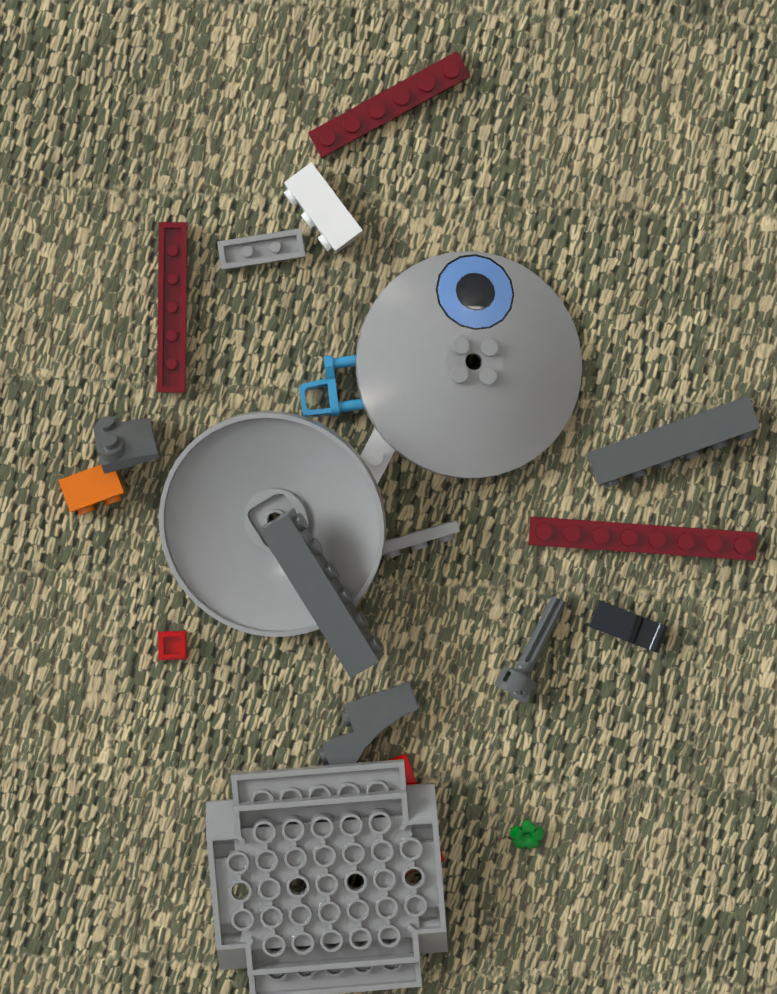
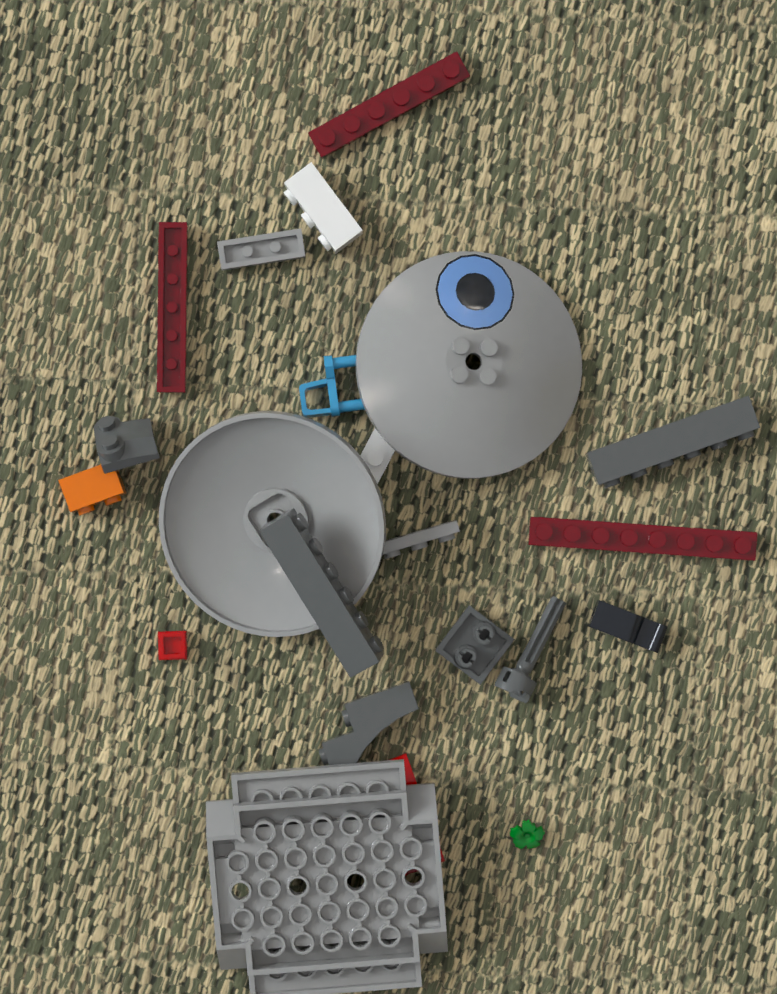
(474, 644): none -> dark grey plate

